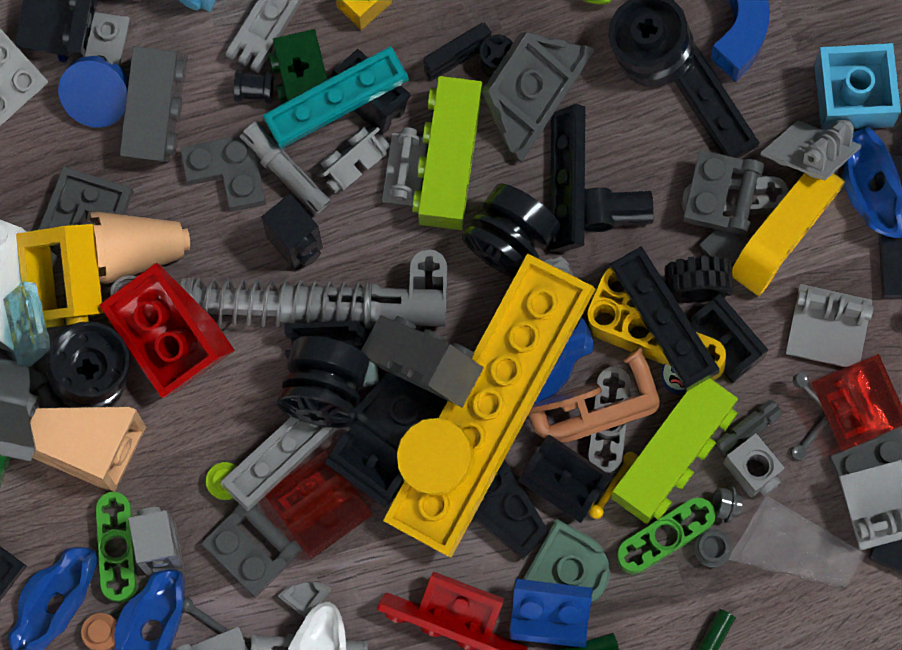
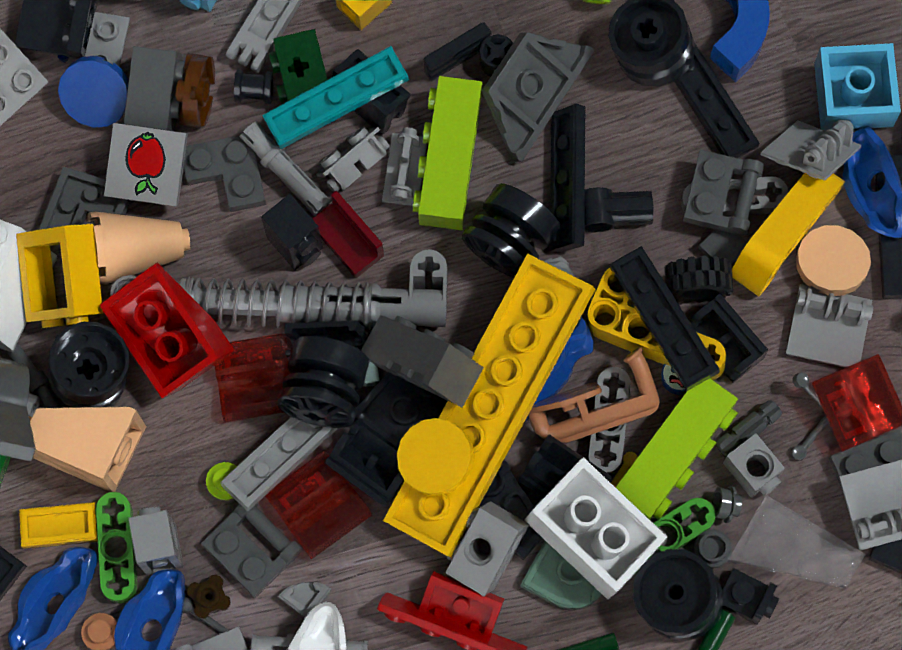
(27, 324): clear light blue plate -> none
(58, 525): none -> yellow tile
(145, 164): none -> light grey tile
(195, 90): none -> reddish brown plate
(218, 602): none -> dark brown plate
(252, 377): none -> clear red slope
(348, 236): none -> dark red panel
(503, 534): none -> light grey brick
(550, 613): blue bracket -> none
(595, 528): none -> white slope
(680, 572): none -> black wheel
(749, 596): none -> black bracket
(833, 260): none -> light nougat tile

